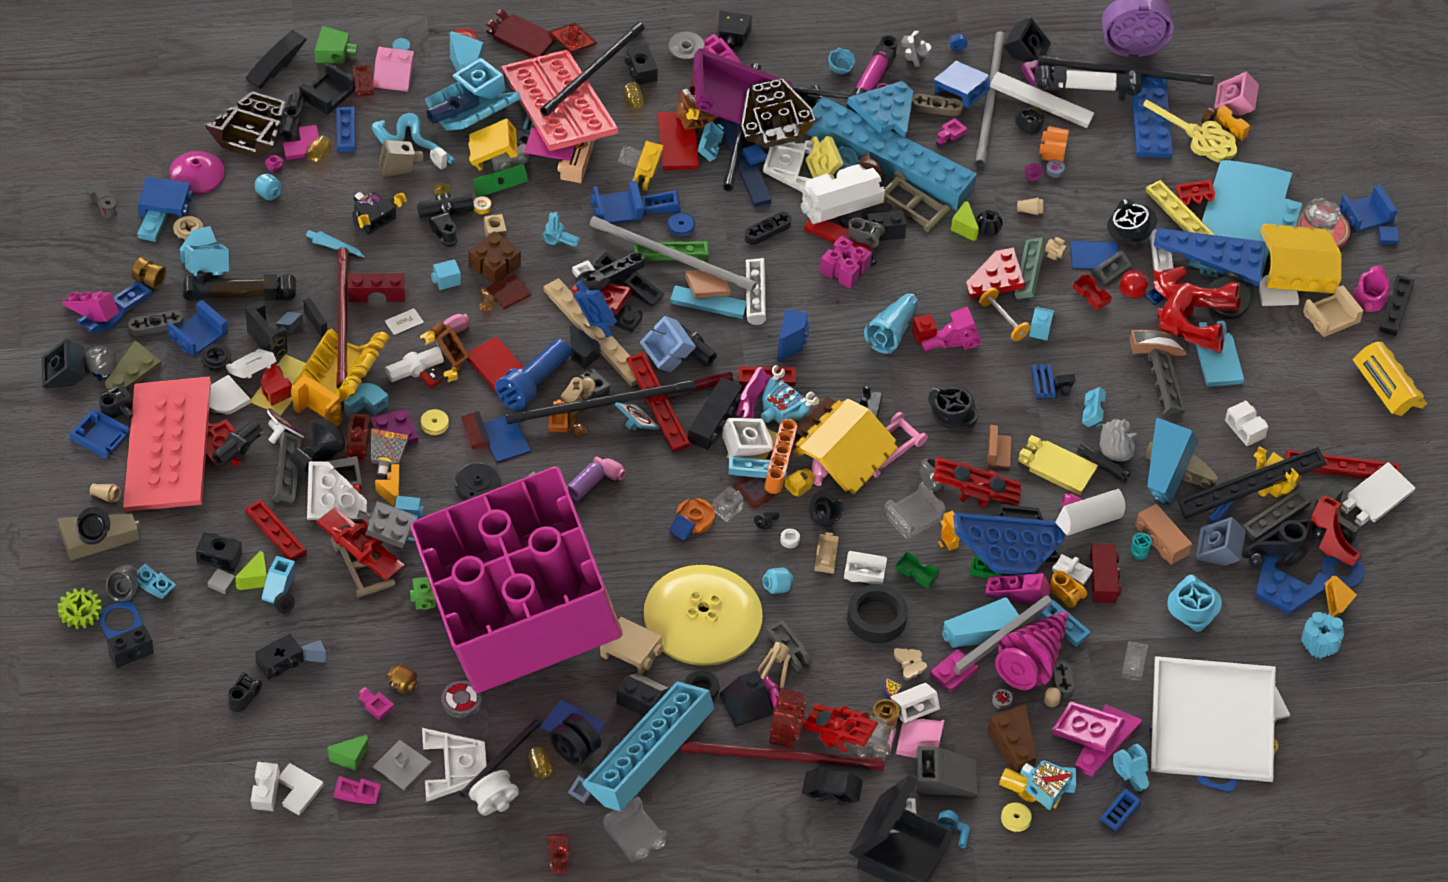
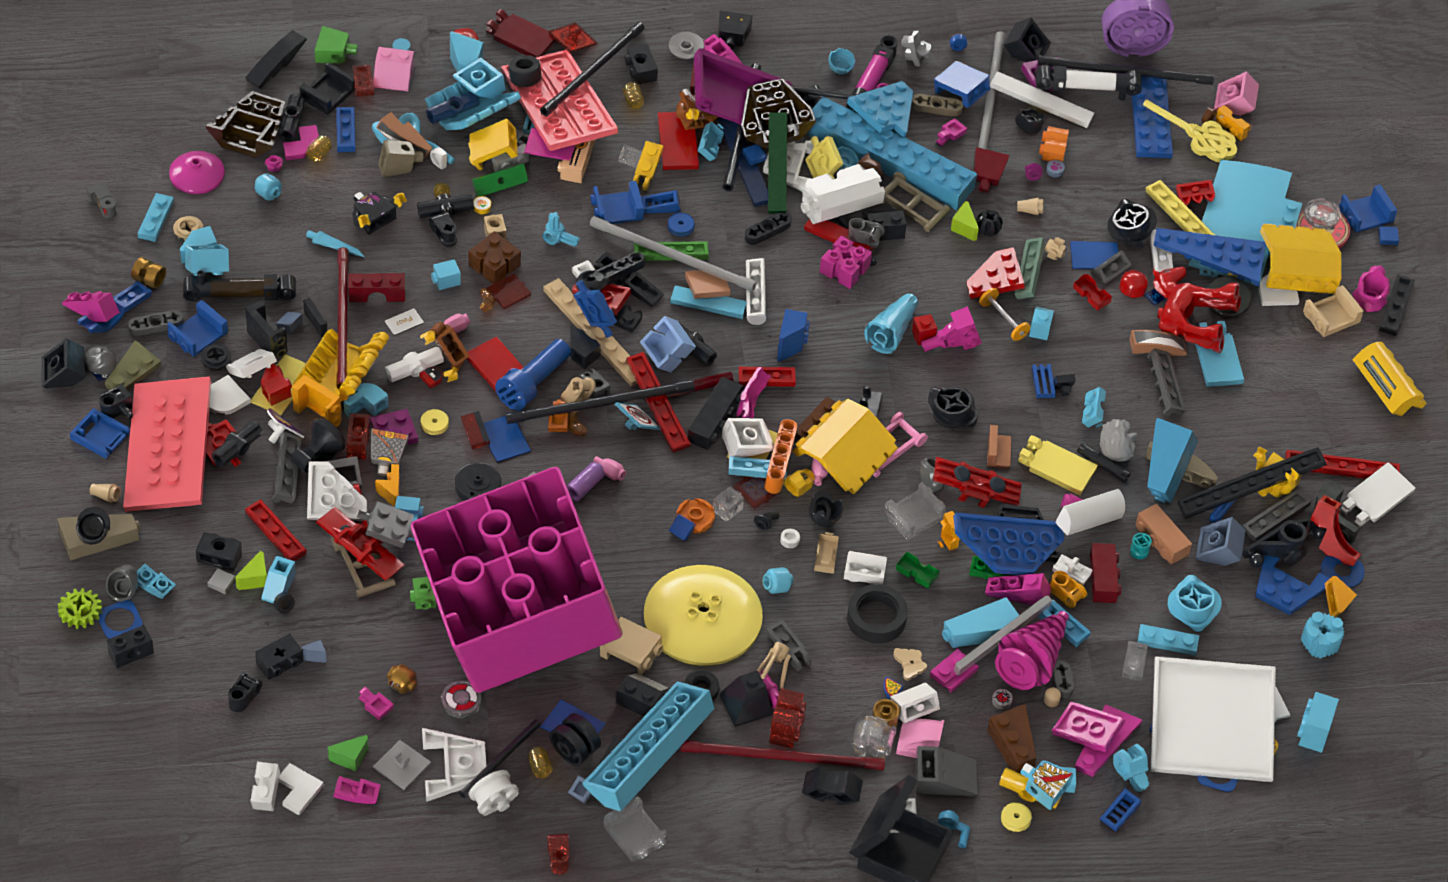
(165, 196): blue panel -> none
(396, 131): none -> nougat slope
(524, 71): none -> black tyre
(777, 163): none -> dark green tile
(784, 402): torso -> none
(835, 729): red piece -> none
(989, 167): none -> dark red torso
(1168, 639): none -> medium azure plate
(1246, 424): white brick -> none
(1317, 721): none -> medium azure brick

